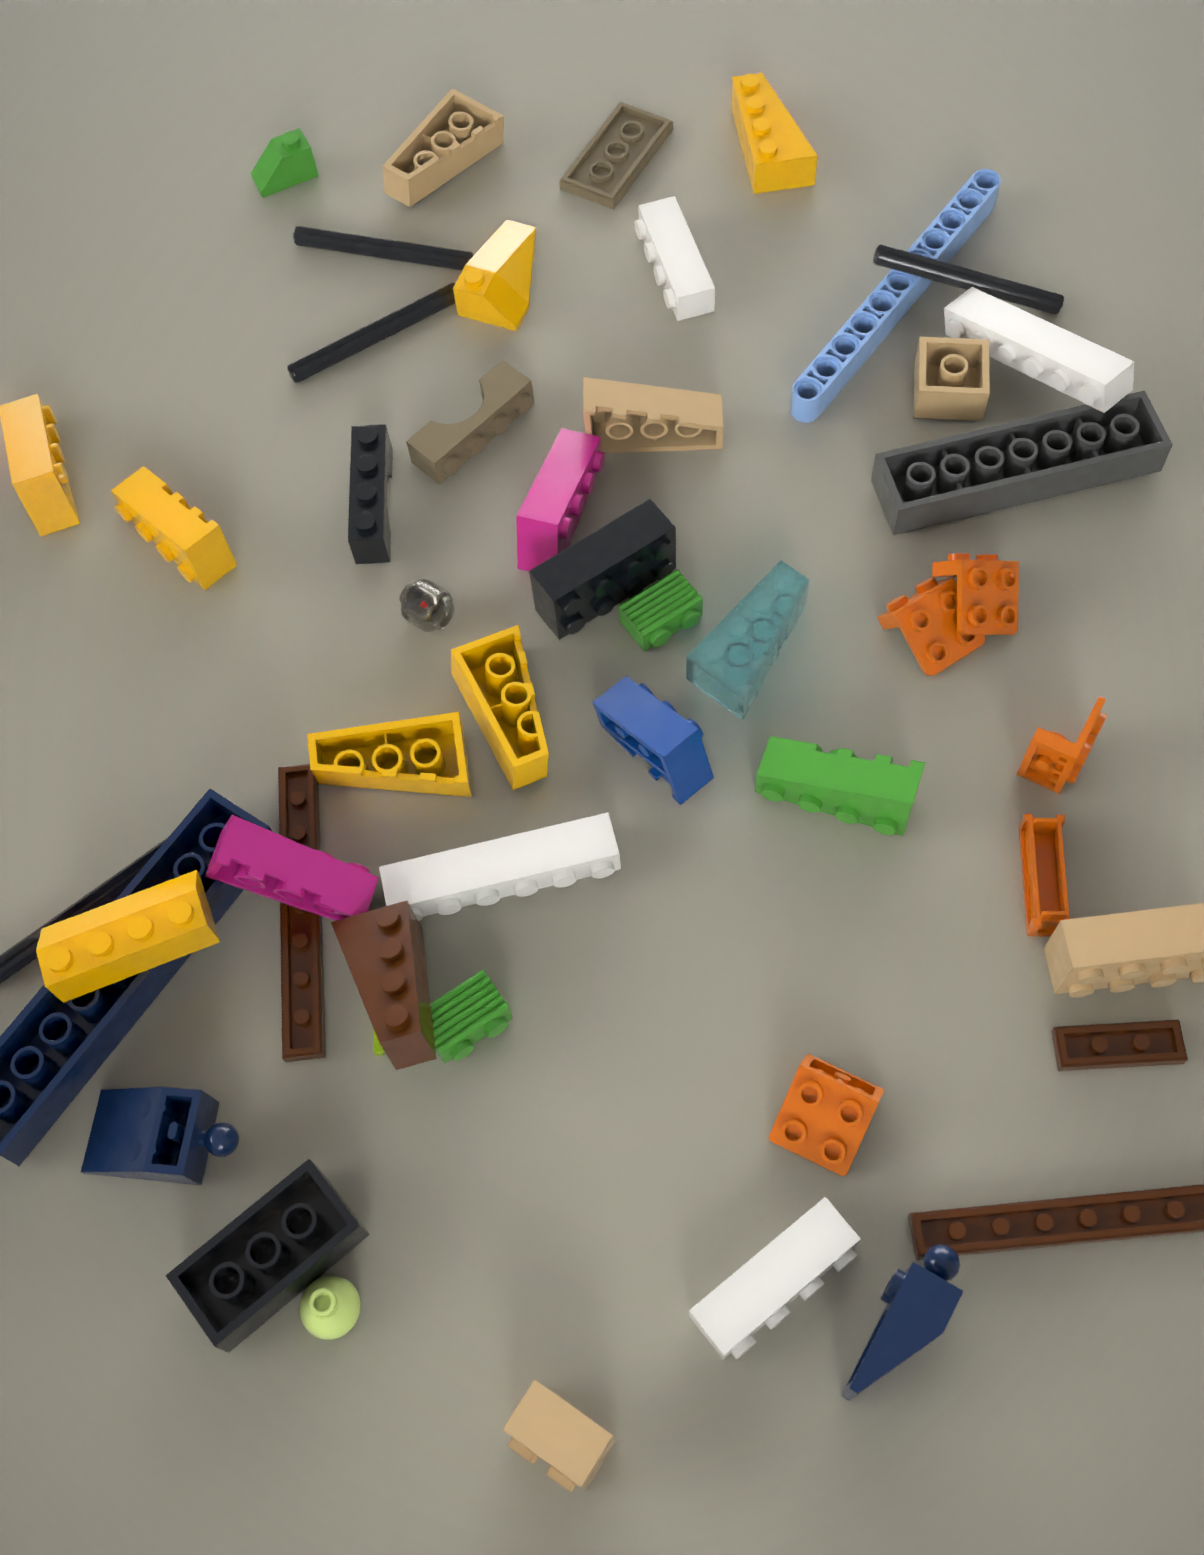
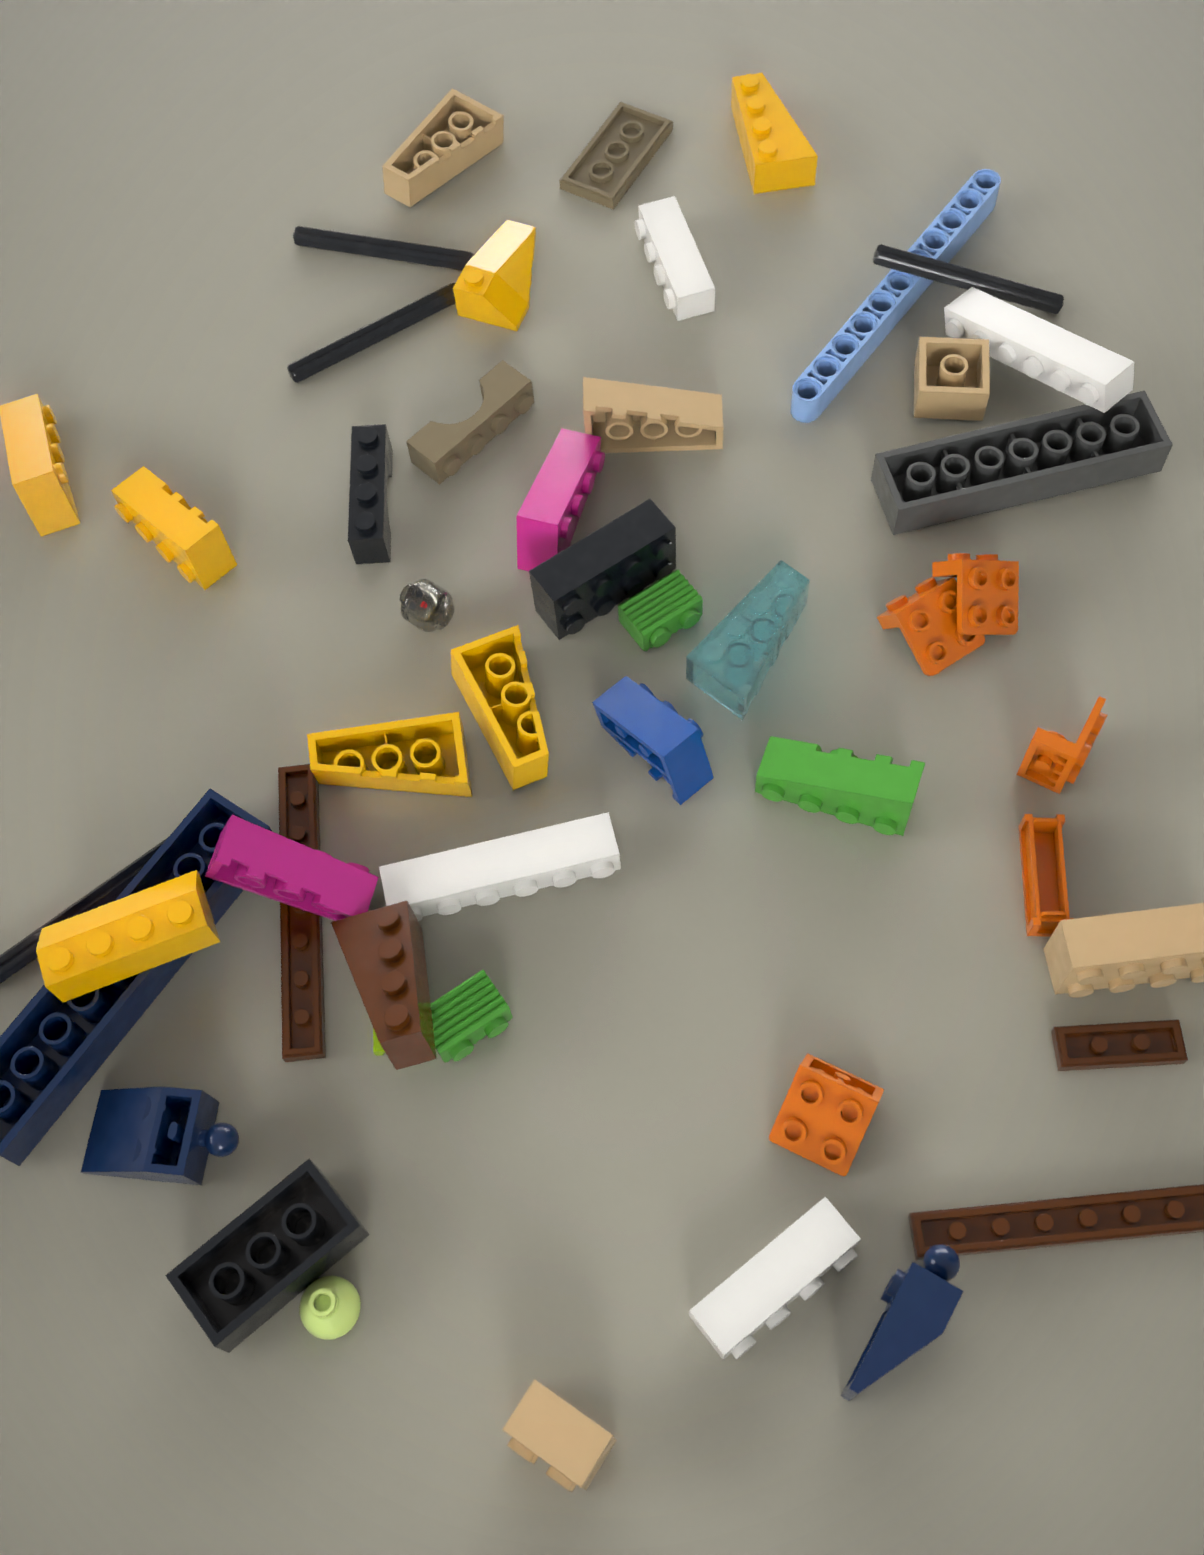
(284, 163): bright green slope -> none

